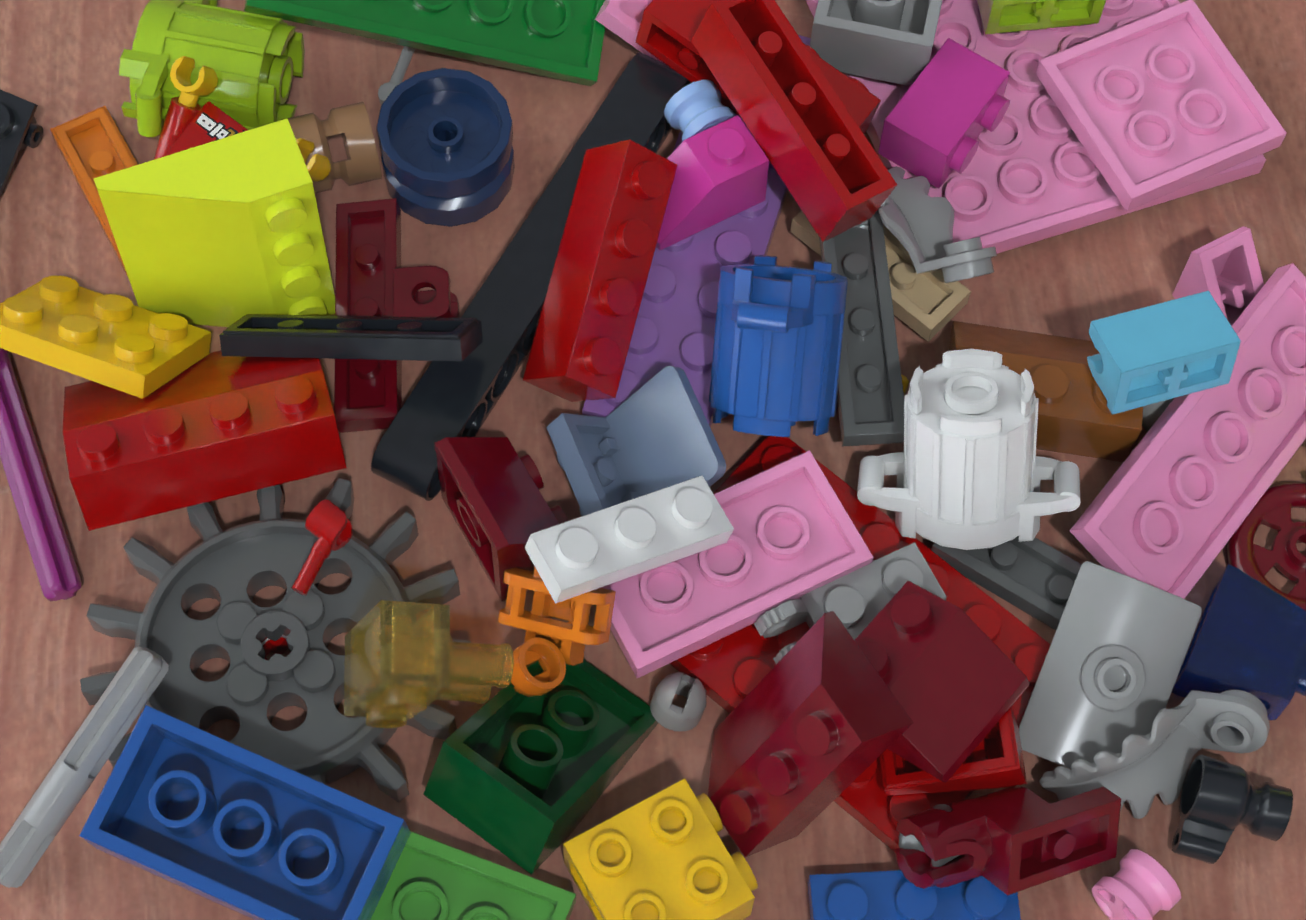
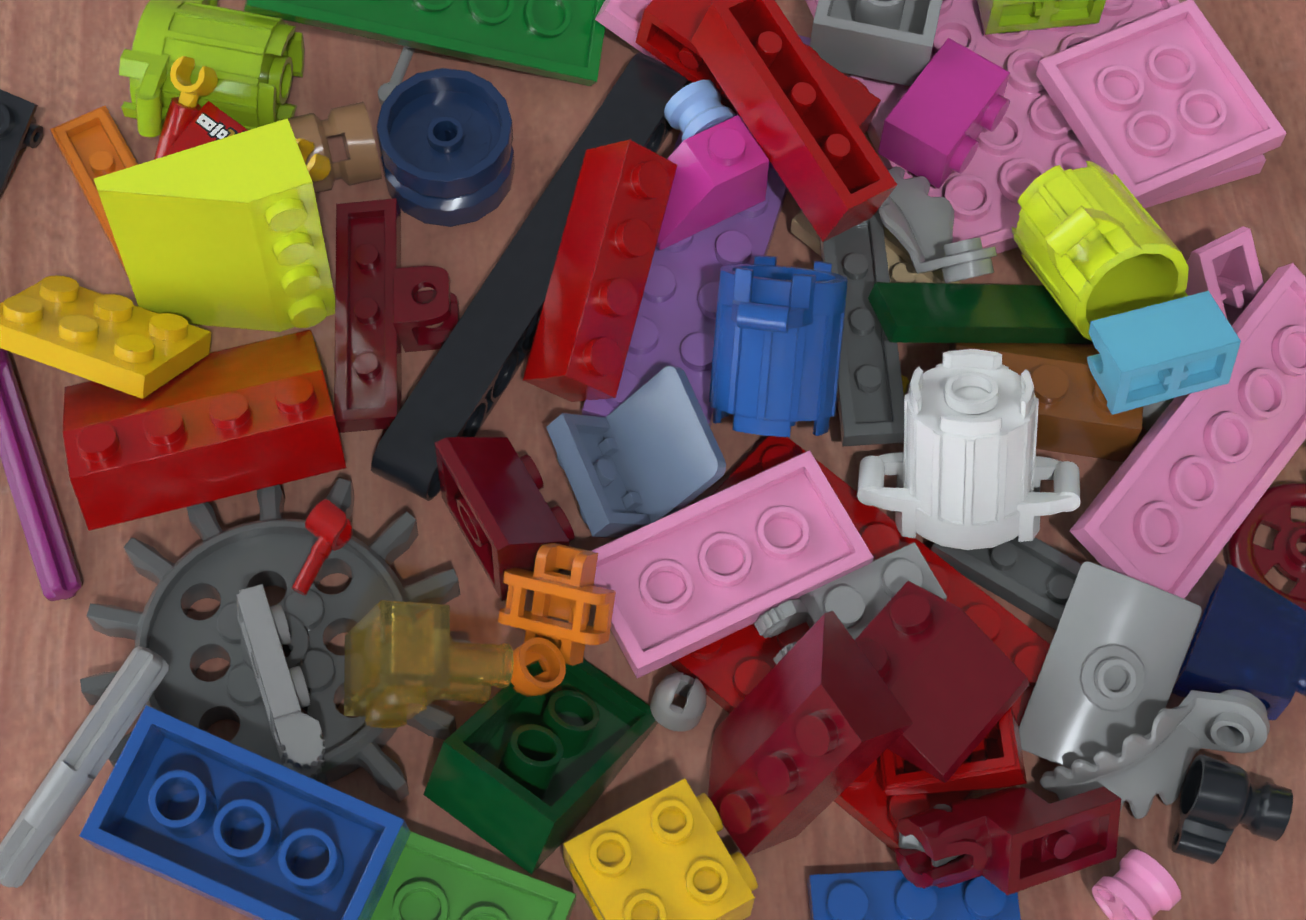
(280, 687): none -> light grey hinge
(352, 337): black tile -> none
(628, 539): white plate -> none
(971, 314): none -> dark green tile
(1096, 245): none -> neon yellow container

